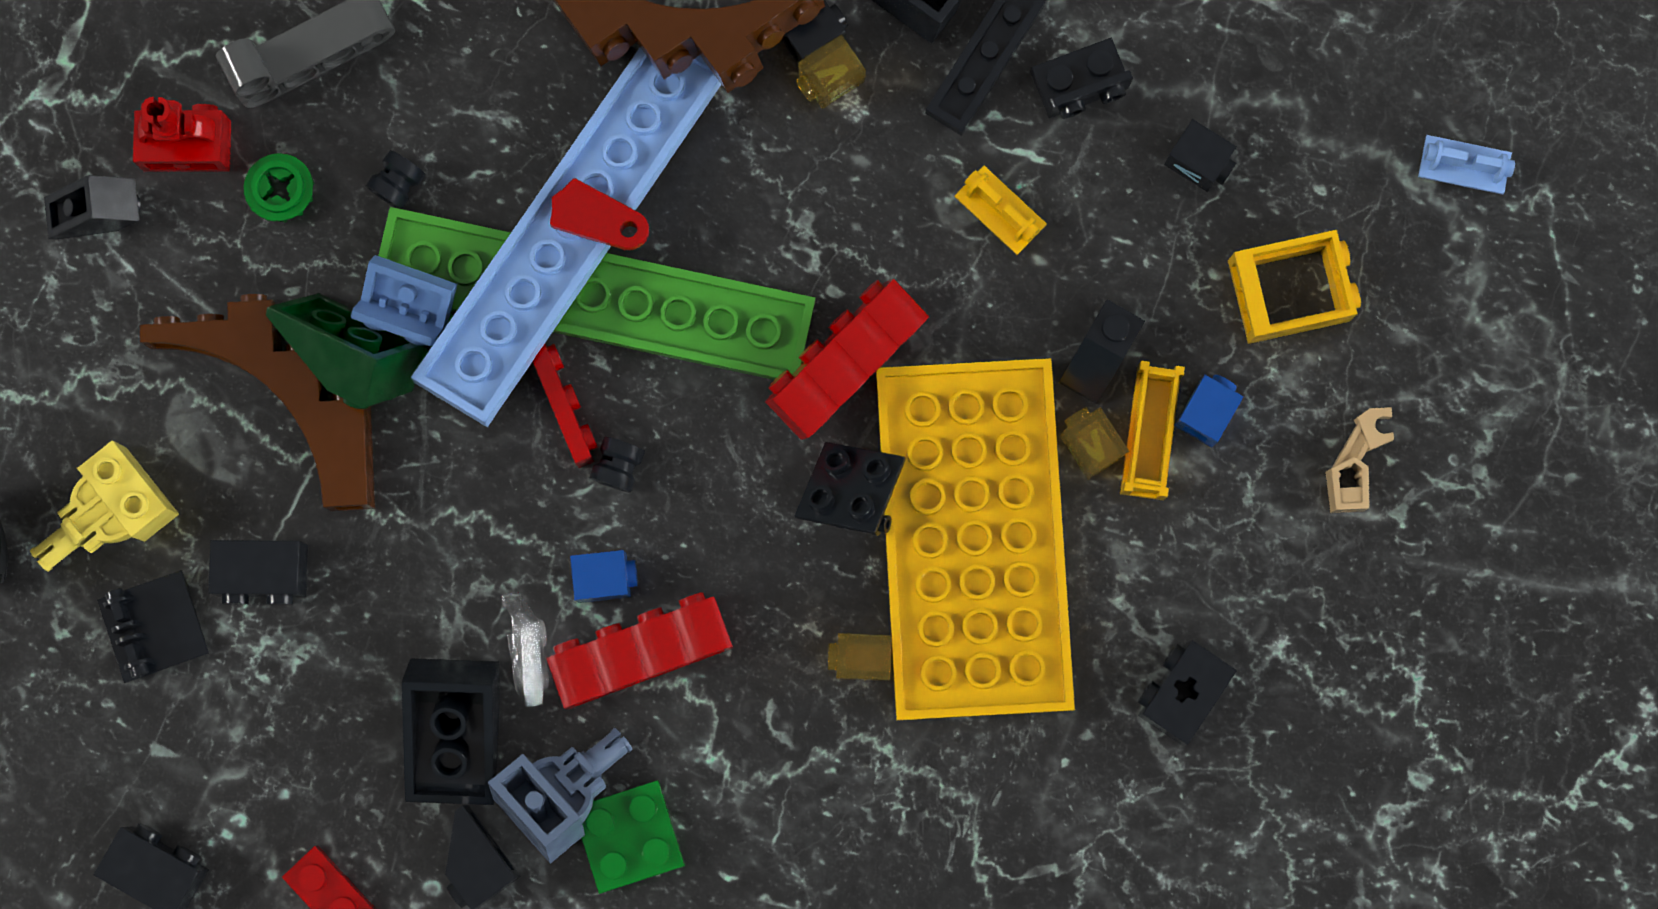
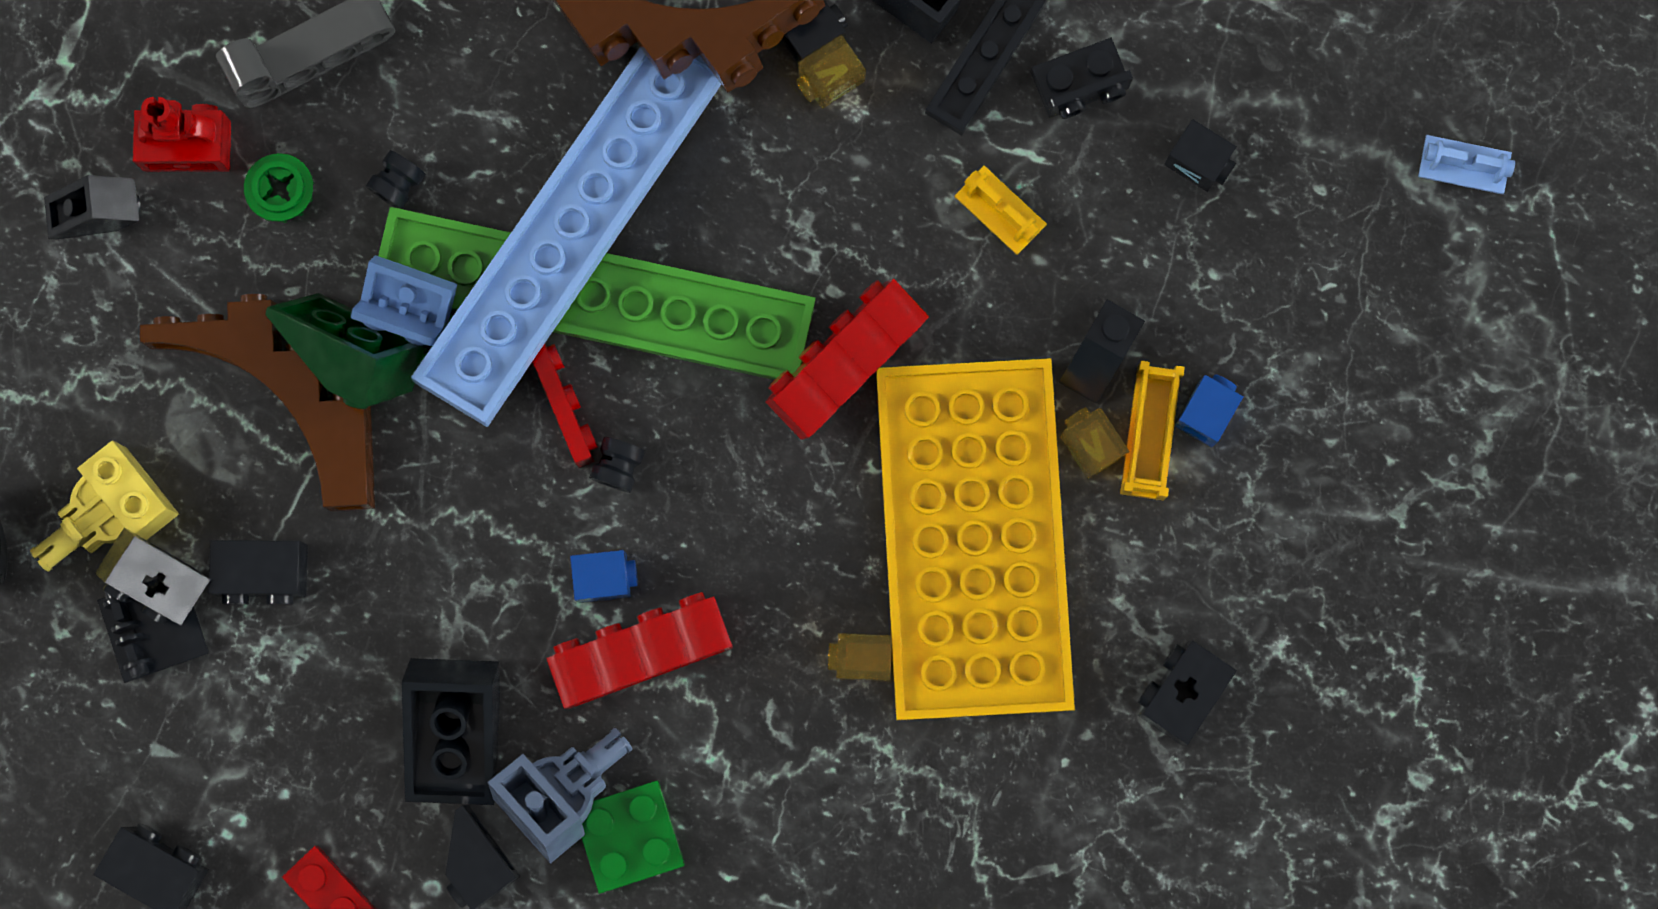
(132, 560): none -> brick
(524, 644): clear wing -> none
(596, 216): red piece -> none
(851, 489): black hinge -> none
(1250, 295): yellow window -> none
(1362, 439): tan piece -> none

